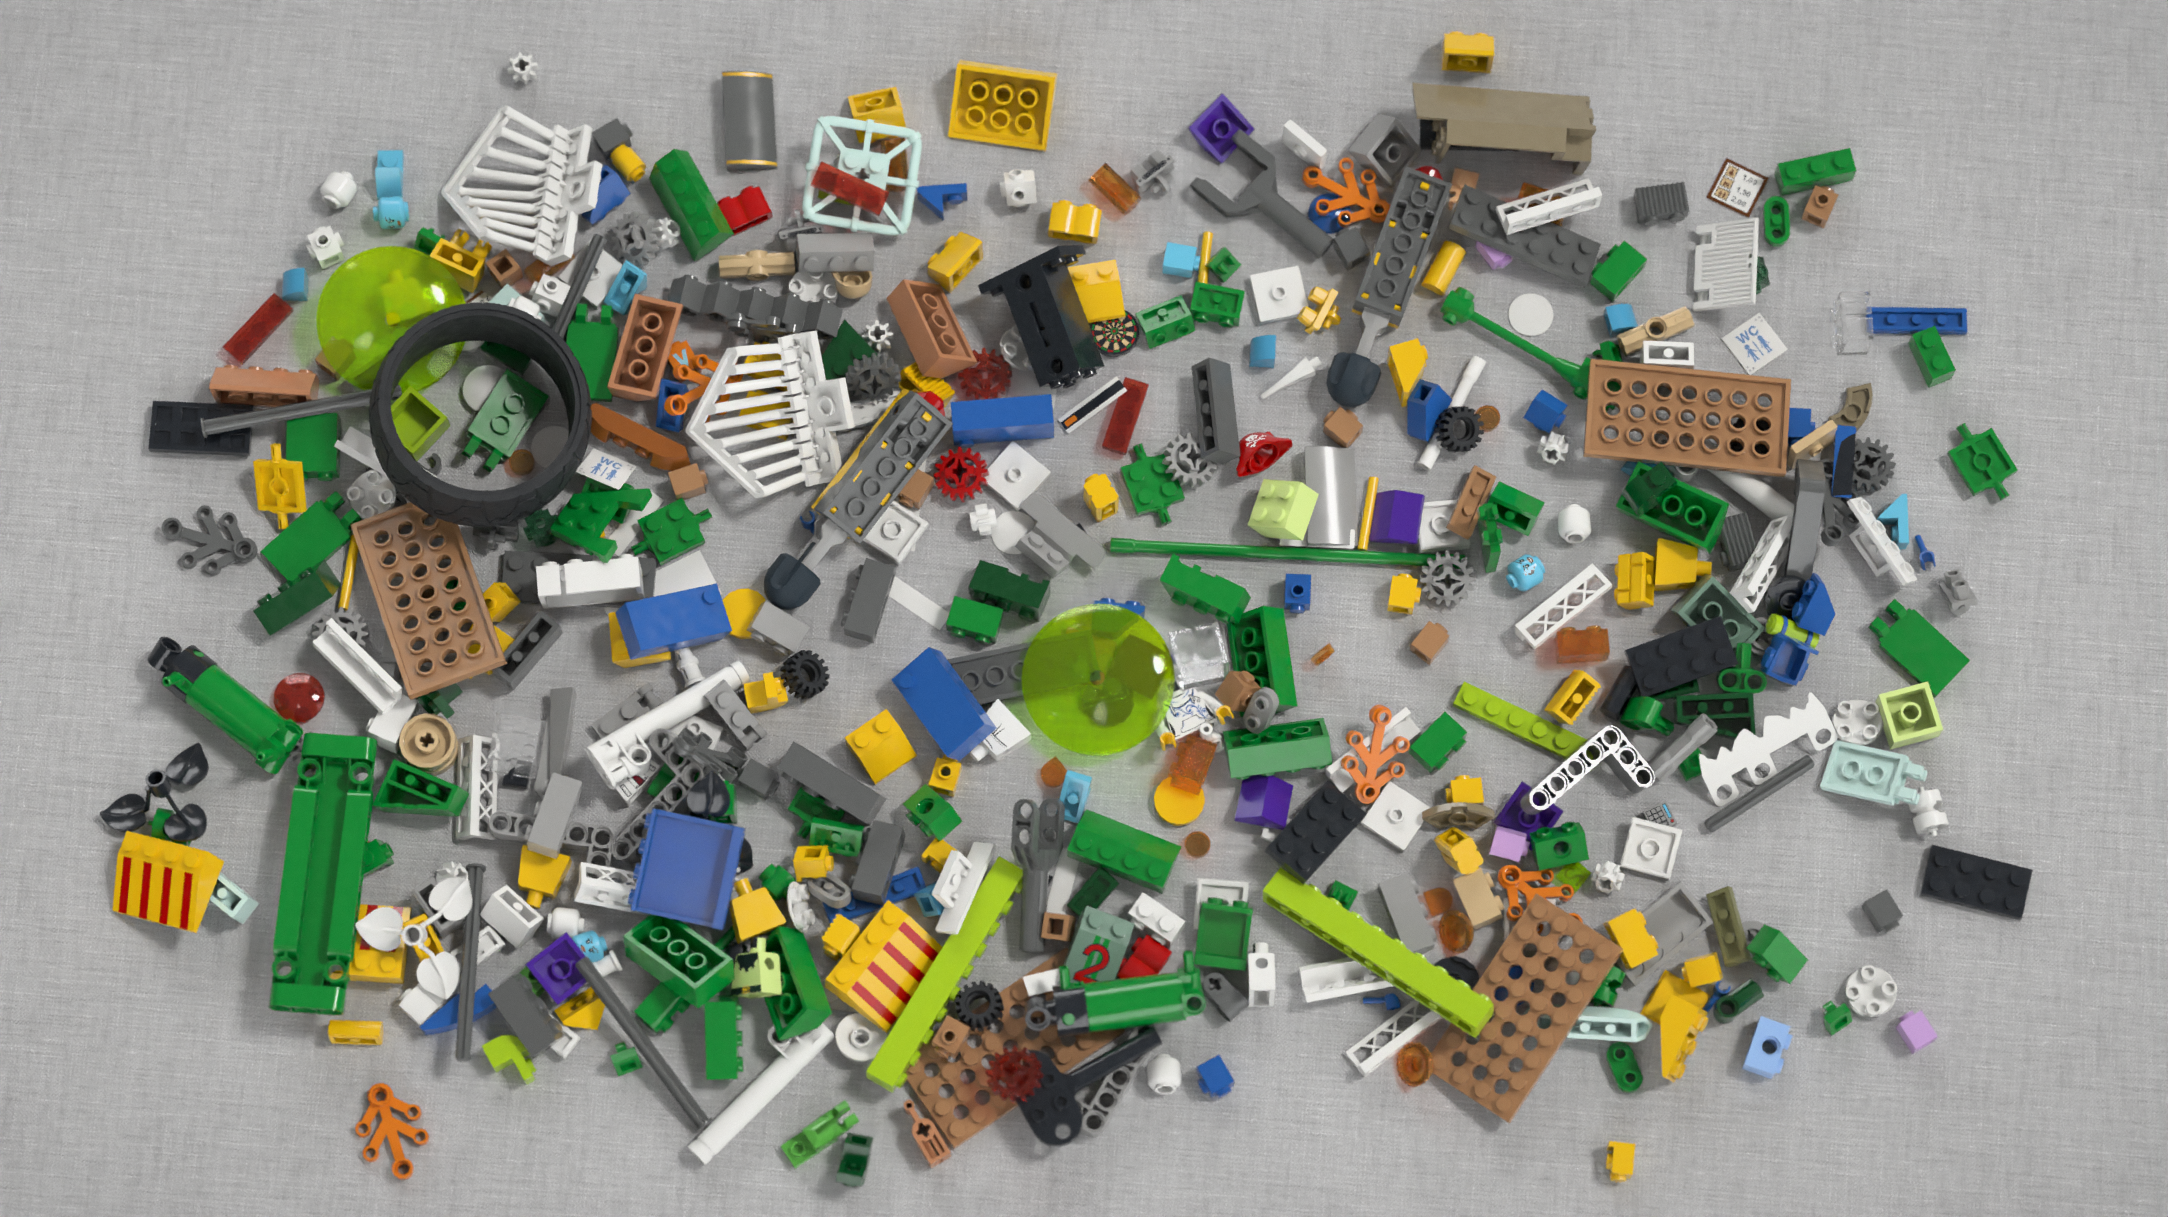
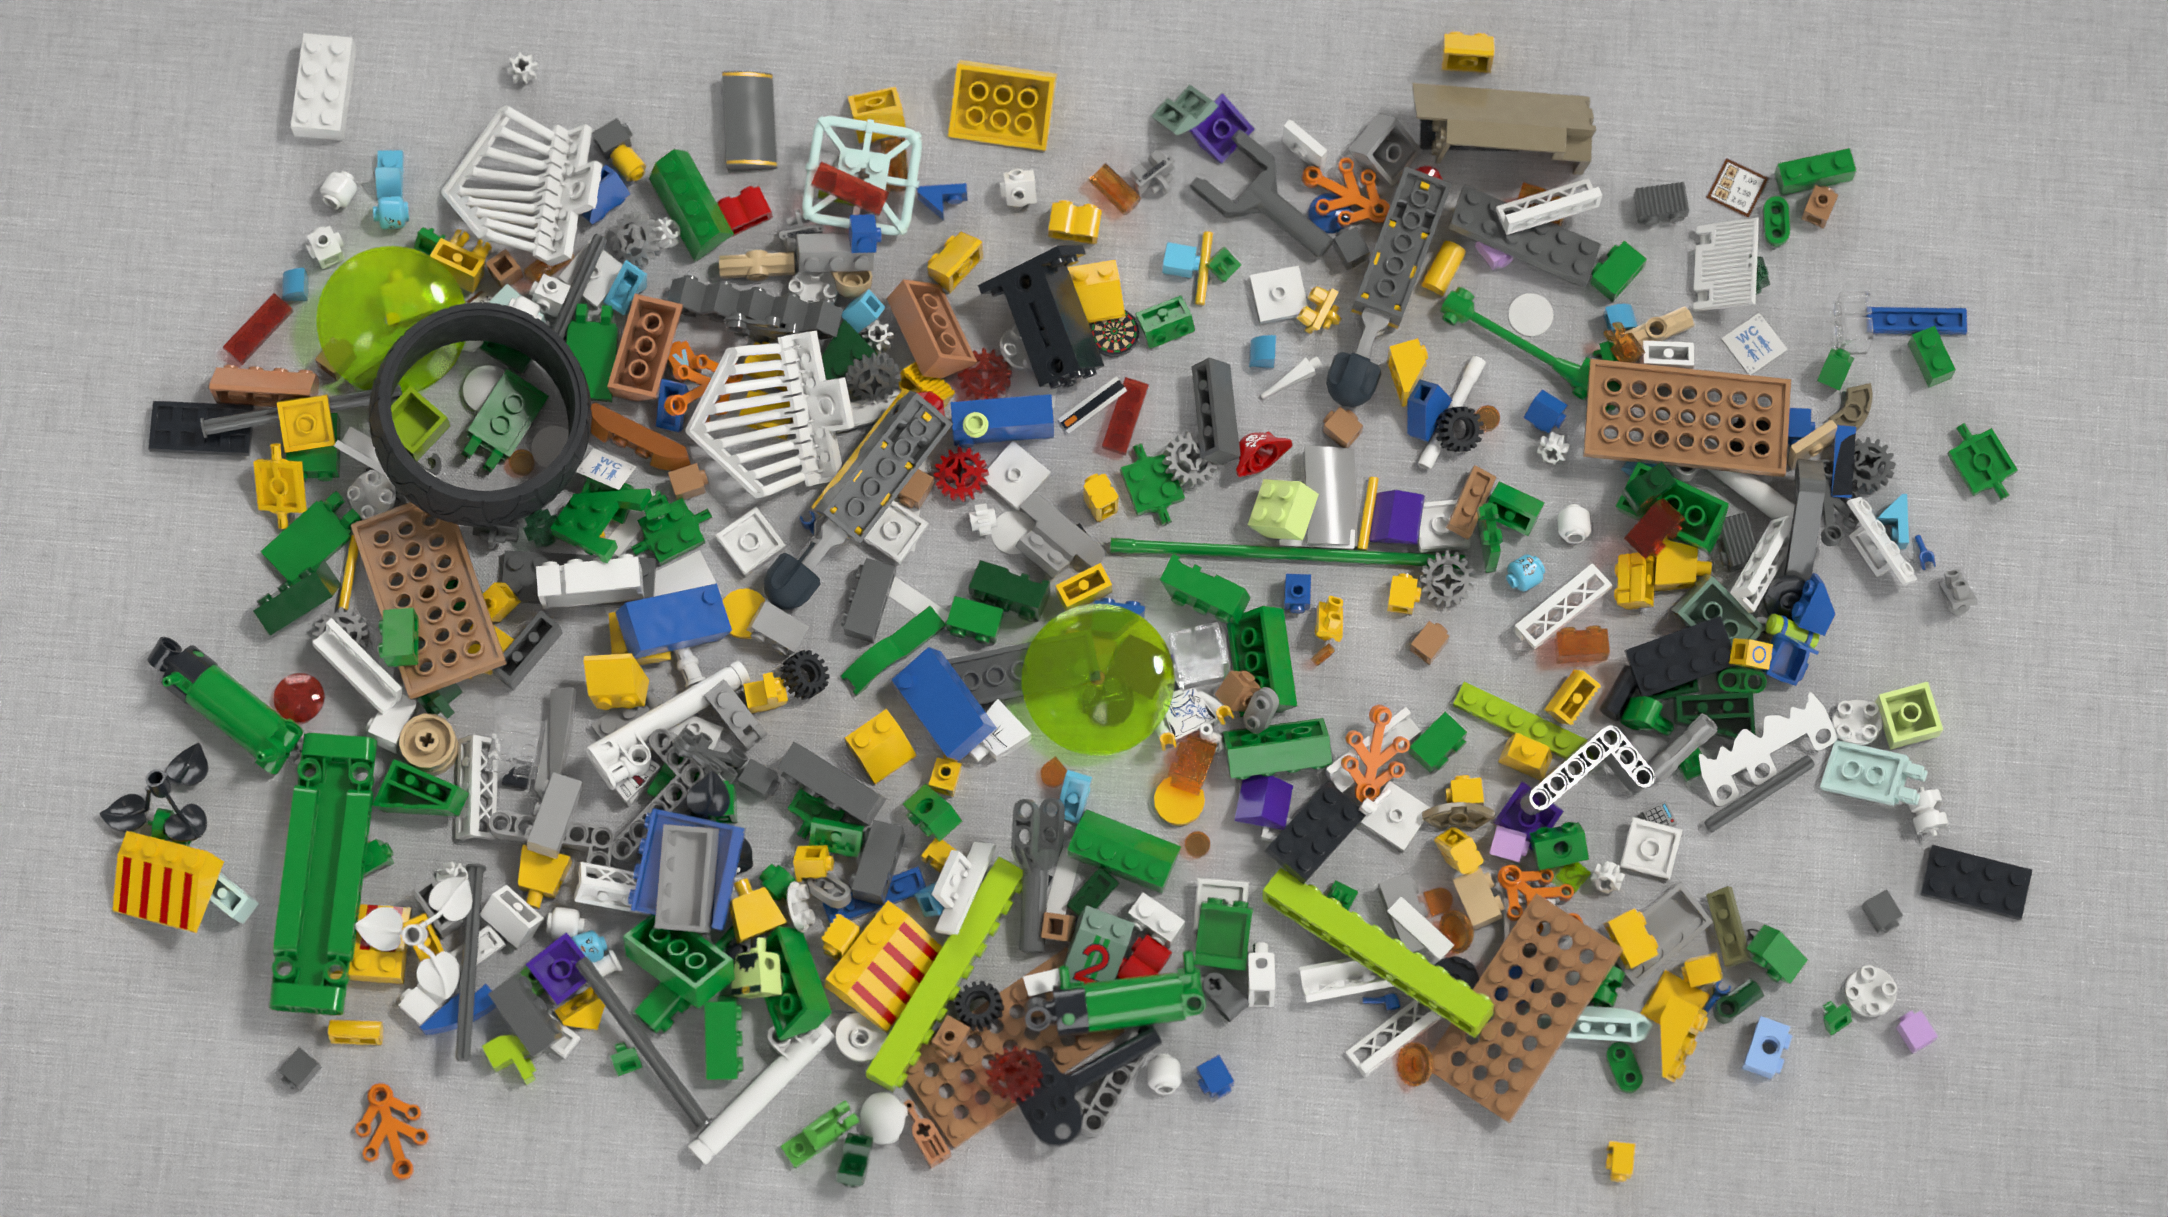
(213, 542): dark grey plant -> none
(299, 1069): none -> dark grey brick
(306, 423): none -> yellow plate
(323, 86): none -> white brick
(400, 637): none -> green brick
(615, 681): none -> yellow slope
(657, 507): none -> green plate
(687, 878): none -> light grey slope
(750, 541): none -> white plate
(863, 233): none -> blue brick
(863, 311): none -> medium azure brick
(883, 1117): none -> white dish
(893, 648): none -> green piece
(975, 424): none -> yellowish green plate
(1084, 587): none -> yellow brick
(1186, 111): none -> sand green slope
(1217, 304): green bracket -> none
(1330, 619): none -> yellow hips
(1369, 806): none -> white hand
(1420, 928): none -> white sticker
(1460, 178): light nougat plate -> none
(1526, 756): none -> yellow torso
(1626, 345): none -> clear orange plate
(1655, 528): none -> clear red brick
(1751, 653): none -> yellow brick
(1836, 368): none -> green brick
(1919, 647): green tile -> none

